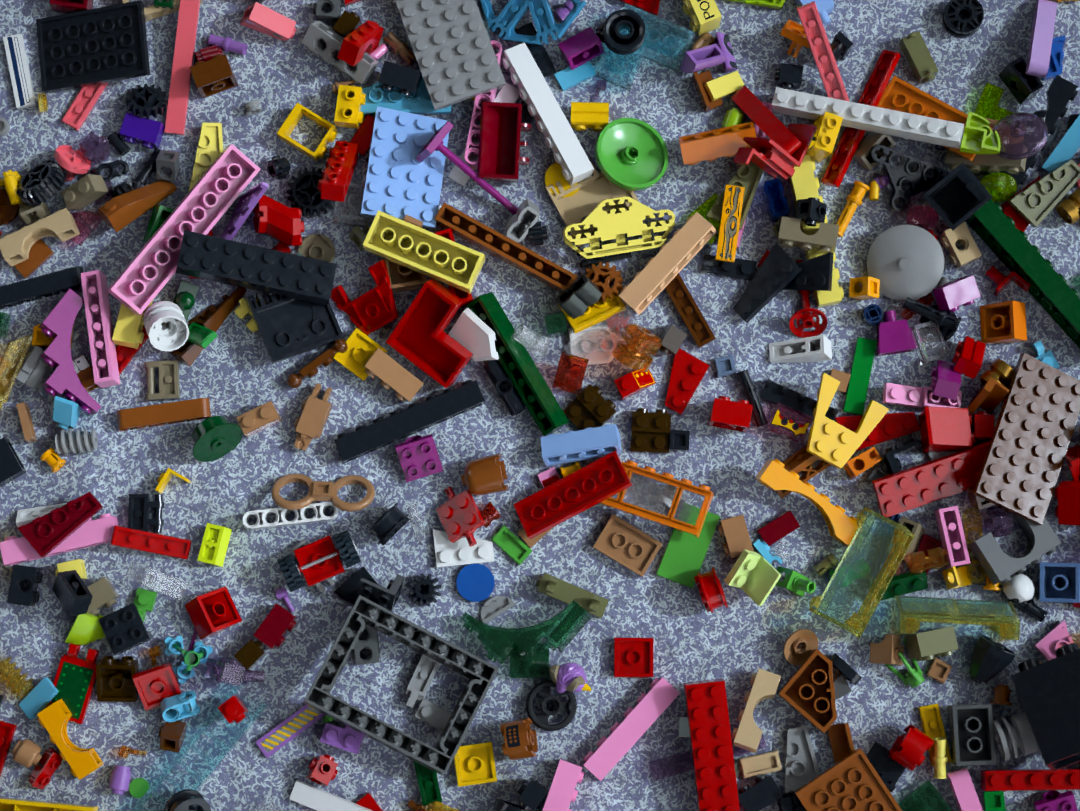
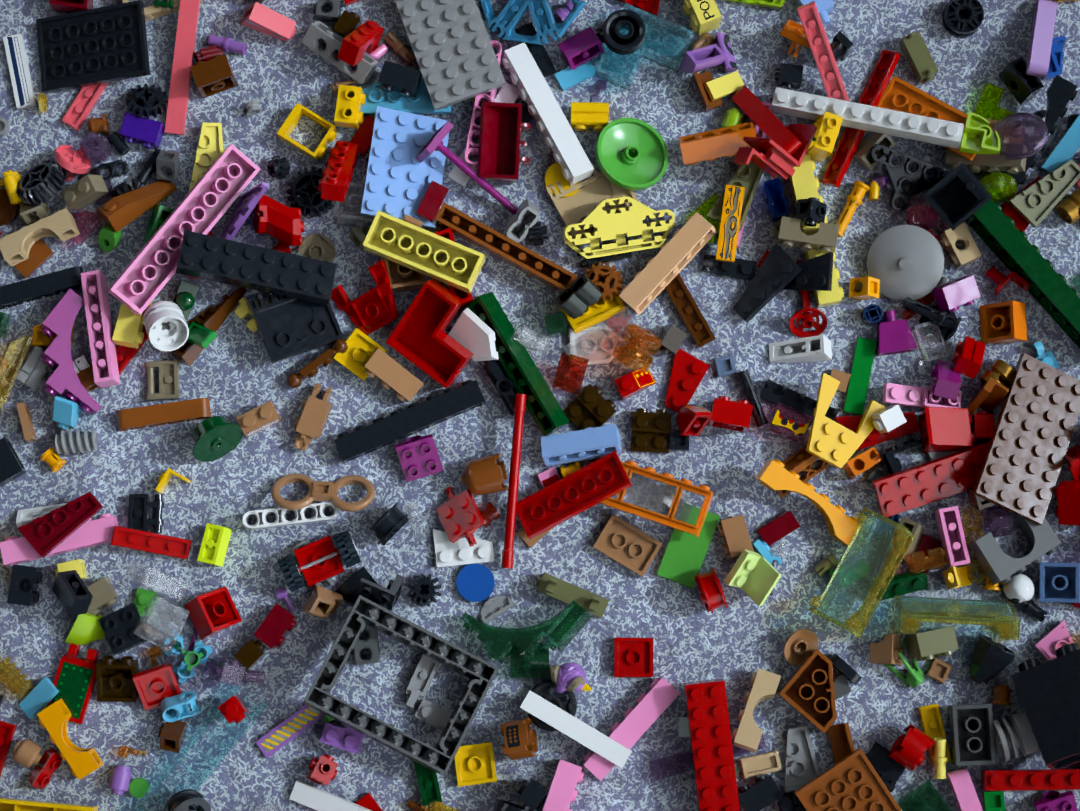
(99, 125): none -> dark orange brick
(109, 239): none -> bright green piece
(161, 622): none -> clear brick
(322, 602): none -> medium nougat brick
(431, 201): none -> dark red tile
(511, 545): bright green tile -> none
(519, 410): none -> red piece
(575, 729): none -> white tile
(693, 420): none -> red slope
(796, 582): bright green bracket -> none
(888, 419): none -> white brick

